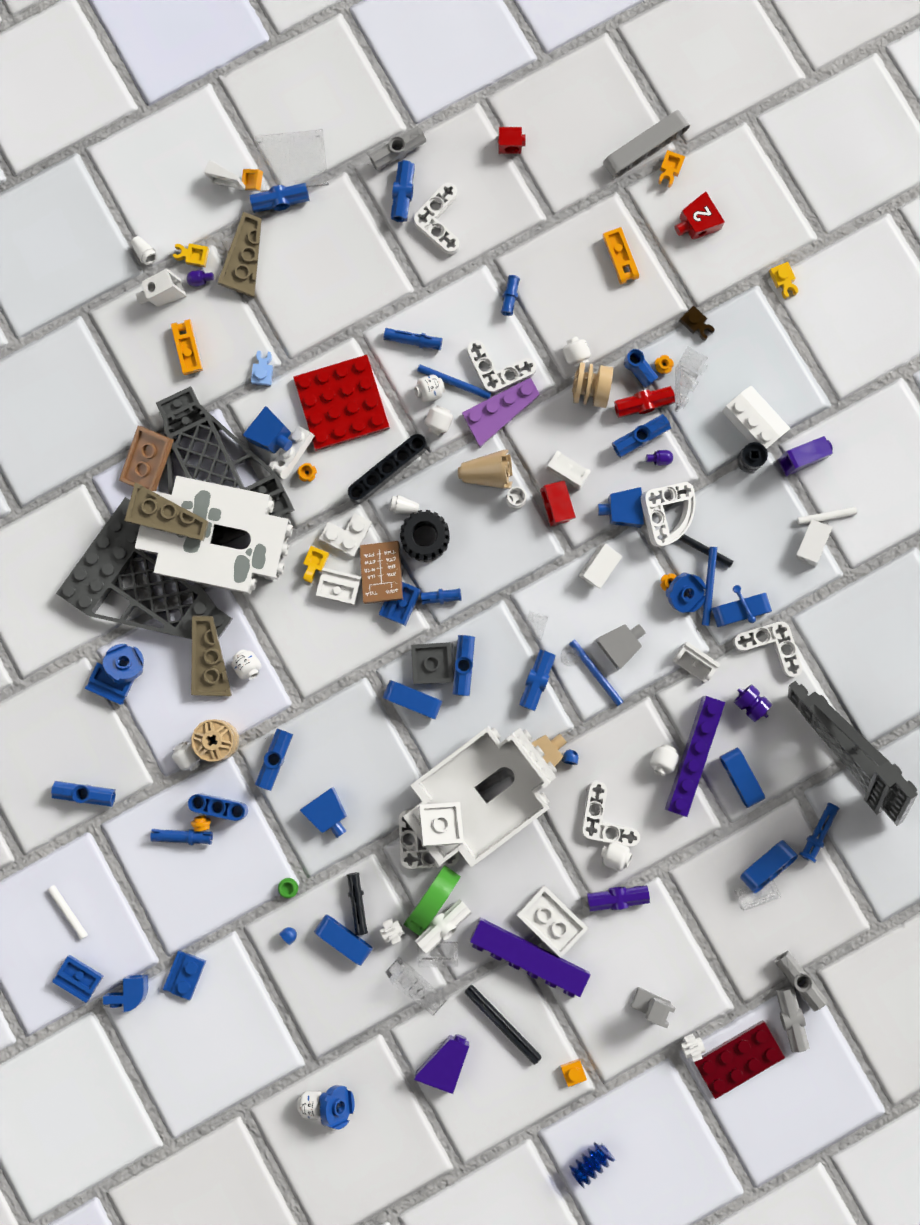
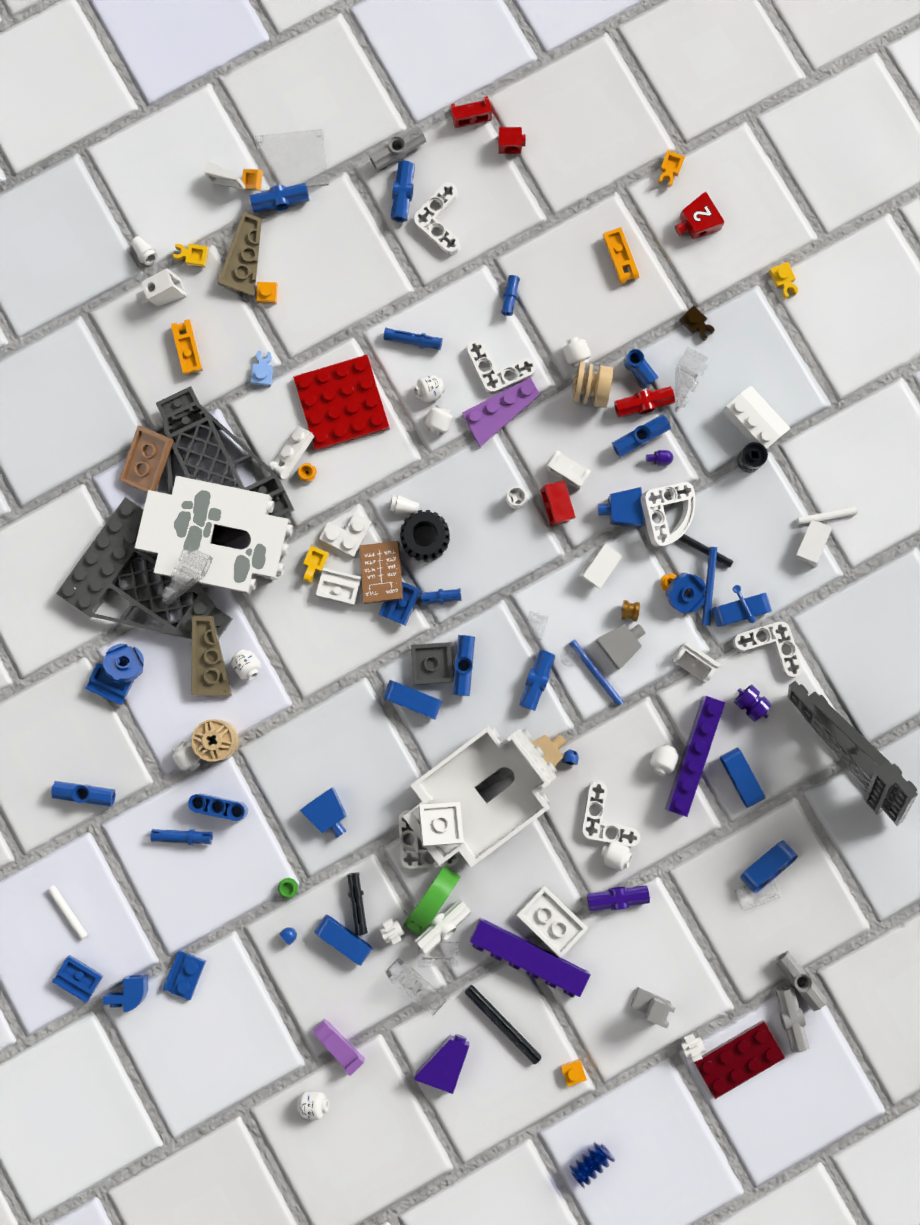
(158, 513): dark tan wing -> none
(191, 570): none -> clear slope
(198, 278): dark purple cylinder -> none
(201, 823): light orange plate -> none
(267, 292): none -> light orange plate
(268, 432): blue torso -> none
(268, 771): blue piece -> none
(334, 1117): blue plate -> none
(339, 1046): none -> medium lavender leg
(390, 459): black beam -> none
(455, 382): blue bar -> none
(471, 113): none -> red hinge
(488, 470): tan cone -> none
(630, 610): none -> pearl gold wheel
(646, 144): light grey beam -> none
(664, 369): light orange plate -> none
(805, 455): dark purple slope -> none
(830, 810): blue pin -> none

